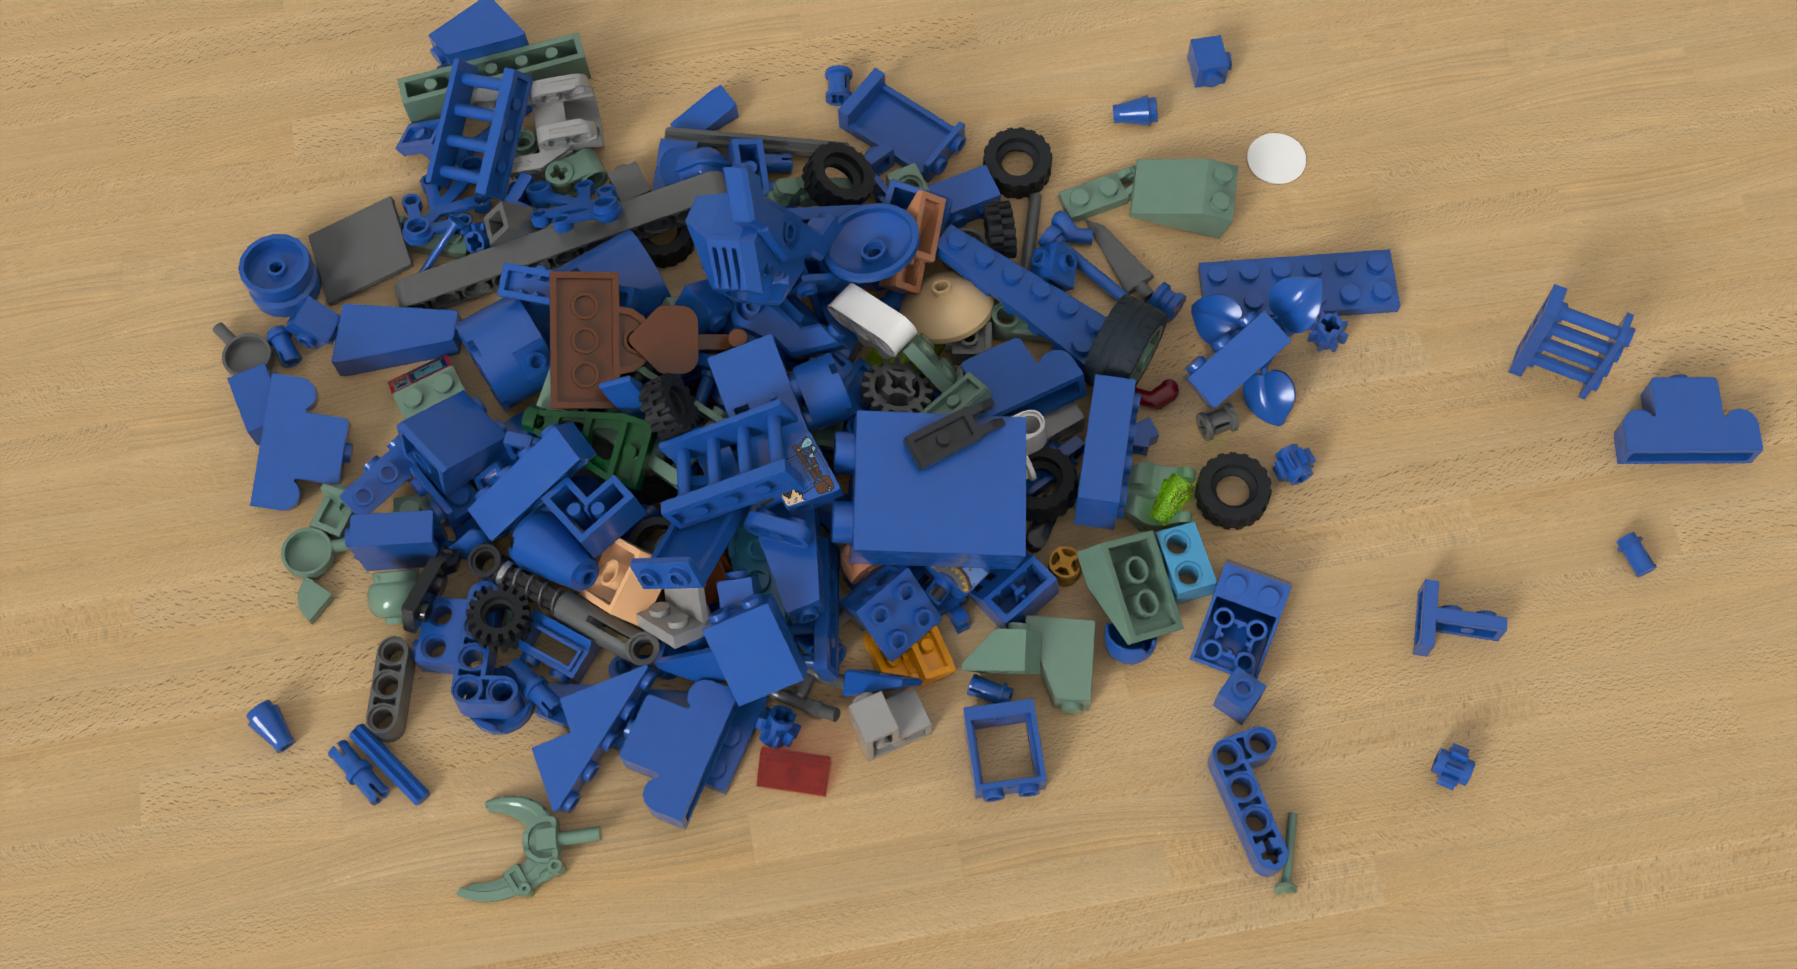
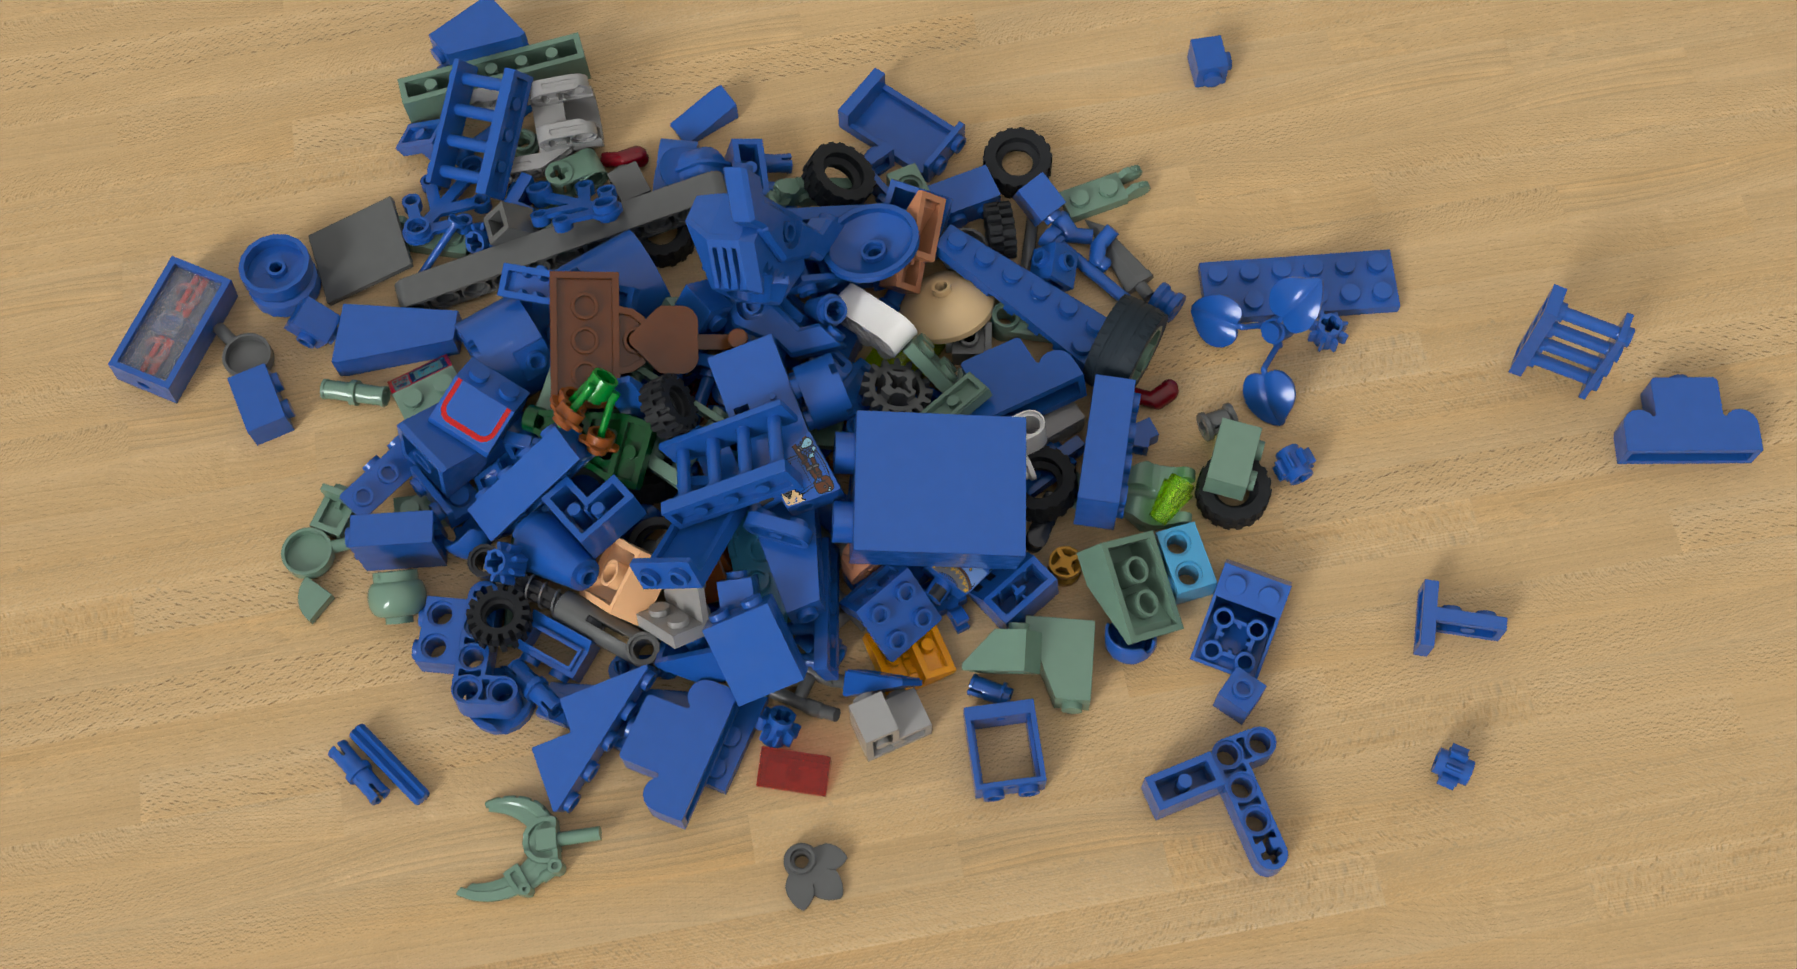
(173, 329): none -> brick
(270, 725): blue cone -> none
(284, 346): blue pin -> none
(297, 445): blue brick -> none
(355, 392): none -> sand green pin
(384, 675): dark grey beam -> none
(430, 584): black hinge -> none
(479, 407): none -> blue slope
(505, 563): none -> blue gear
(571, 404): none -> plant
(625, 156): none -> dark red arm
(771, 144): dark grey axle -> none
(816, 878): none -> dark grey plate
(826, 309): none -> blue cone
(838, 84): blue bush -> none
(950, 435): black hinge -> none
(1040, 200): none -> blue brick
(1099, 246): none -> blue arm
(1136, 111): blue cone -> none
(1182, 785): none -> blue brick
(1185, 194): sand green slope -> none
(1233, 459): none -> sand green brick
(1235, 357): blue brick -> none
(1276, 158): white sticker -> none
(1285, 885): sand green piece -> none
(1636, 554): blue pin -> none

